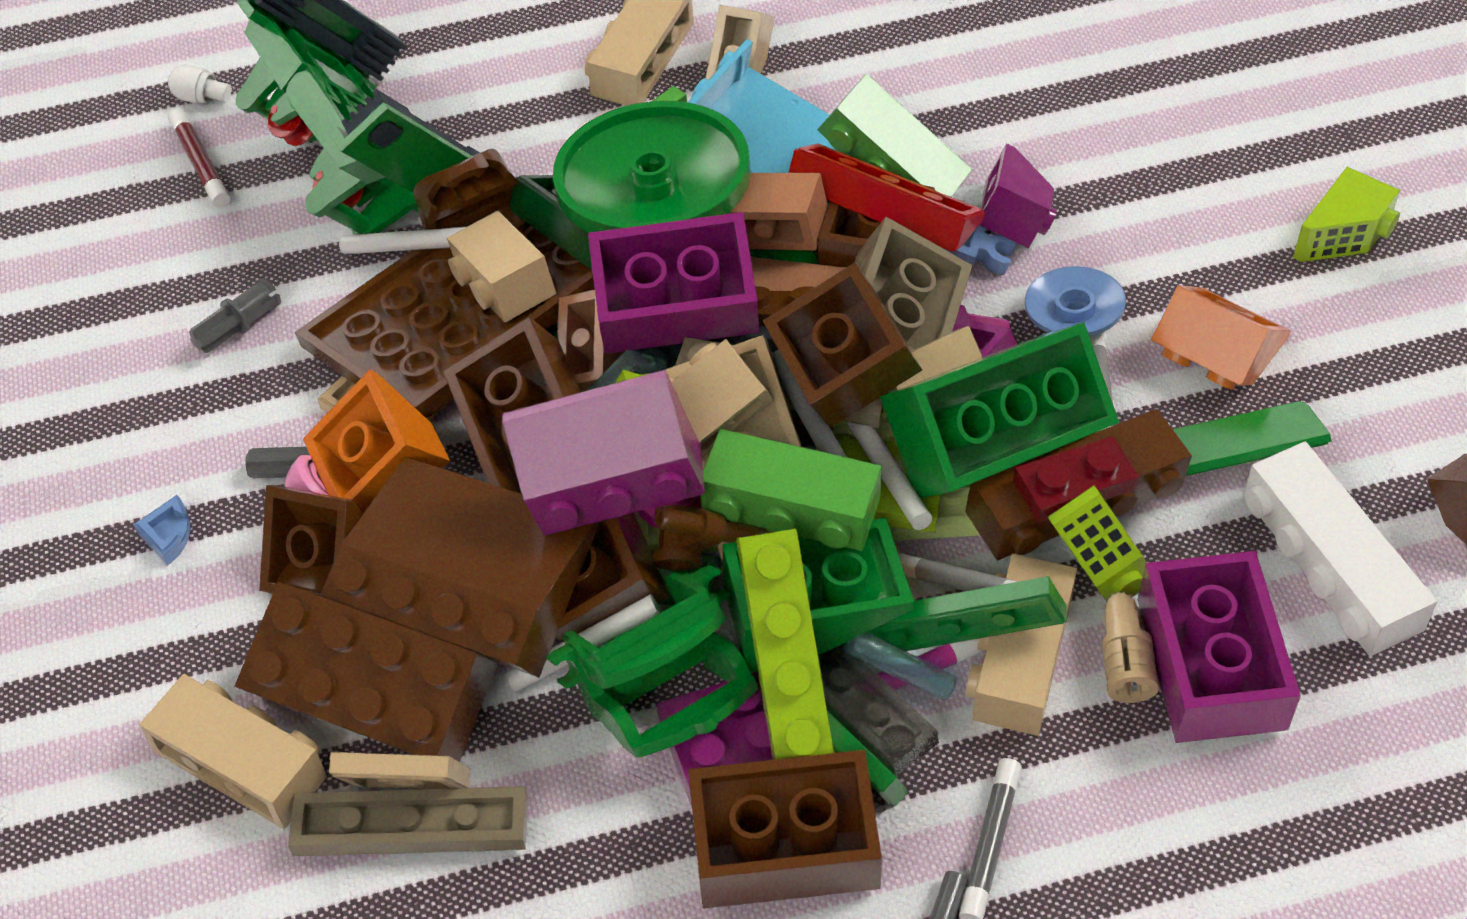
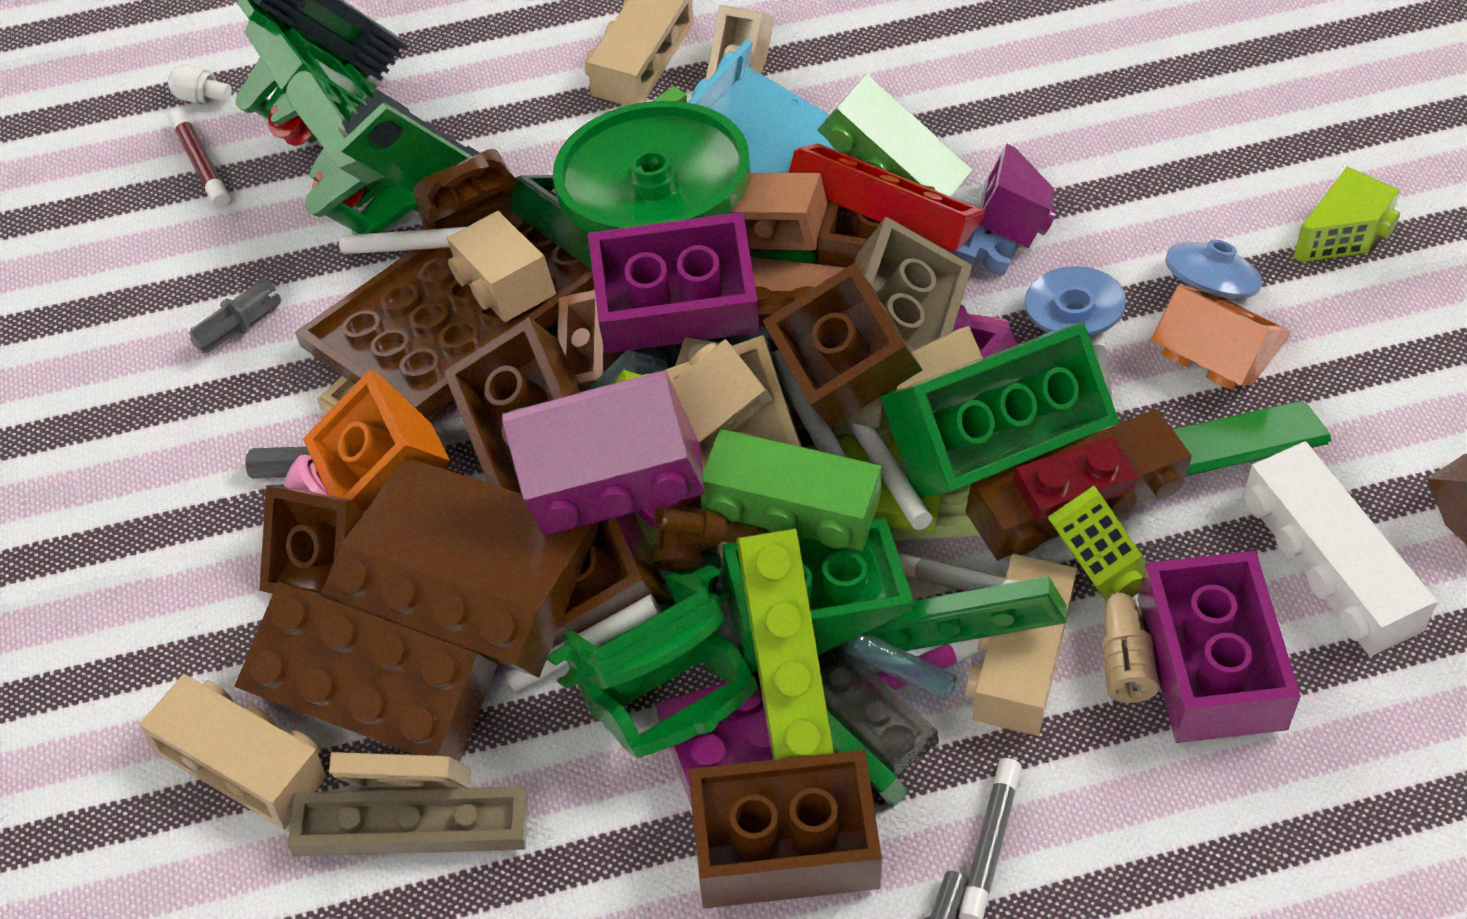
(166, 529): medium blue tile -> none
(1214, 269): none -> medium blue dish

